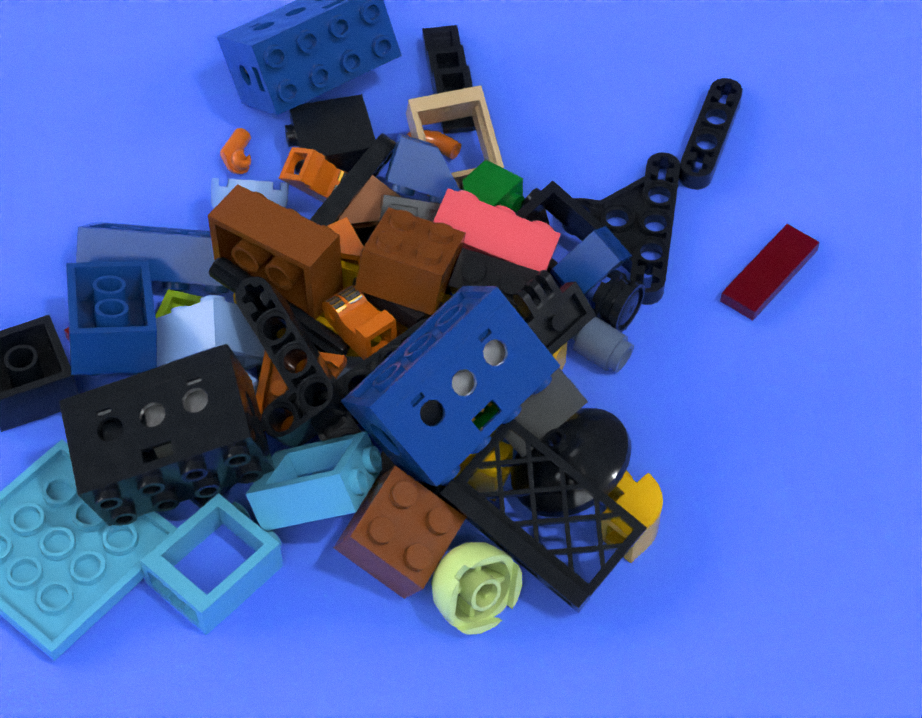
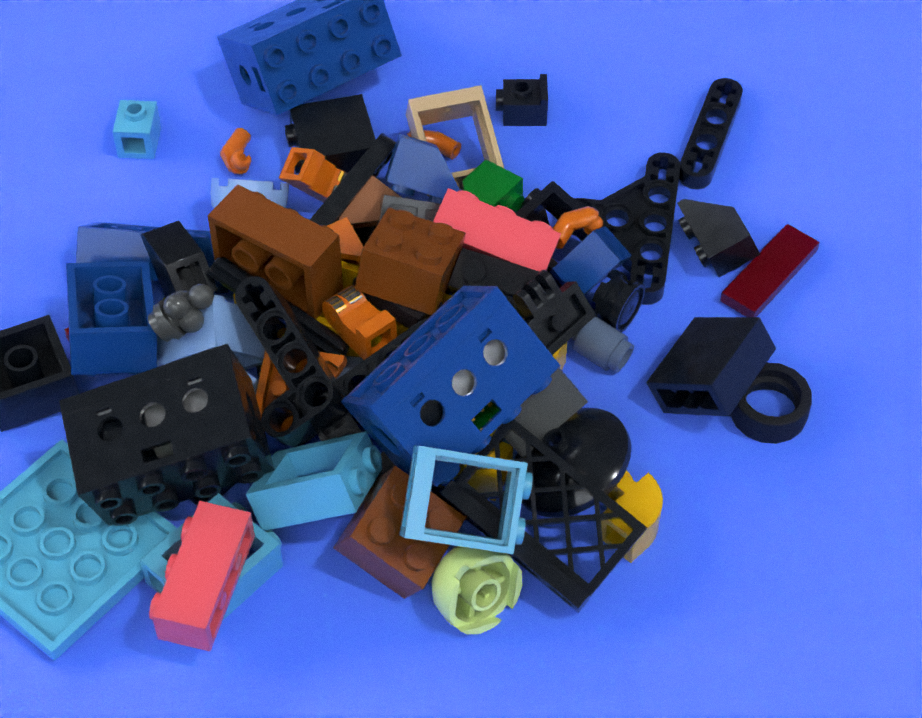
(137, 129): none -> medium azure brick
(176, 258): none -> black slope
(180, 312): none -> dark grey piece
(202, 575): none -> coral brick
(447, 69): black slope -> none
(511, 525): none -> medium azure window
(523, 101): none -> black brick
(576, 219): none -> orange arm
(711, 365): none -> black brick
(720, 233): none -> black slope
(772, 428): none -> black tyre

